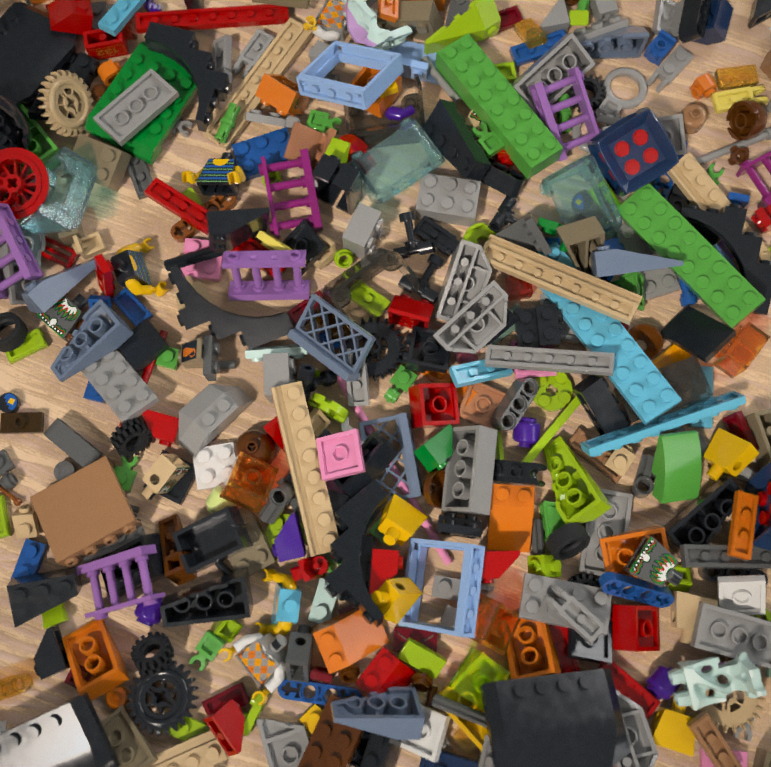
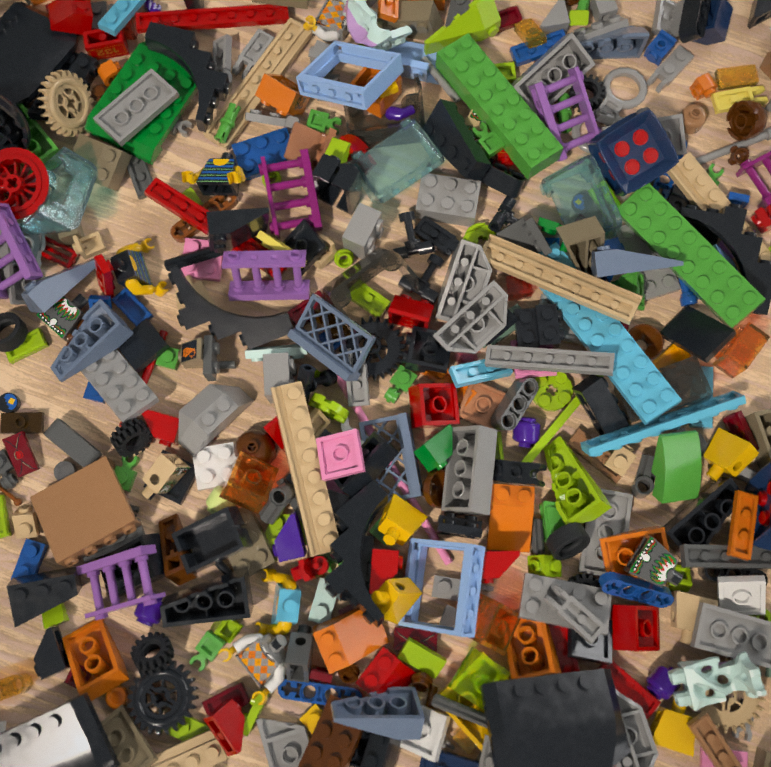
(21, 454): none -> dark red tile

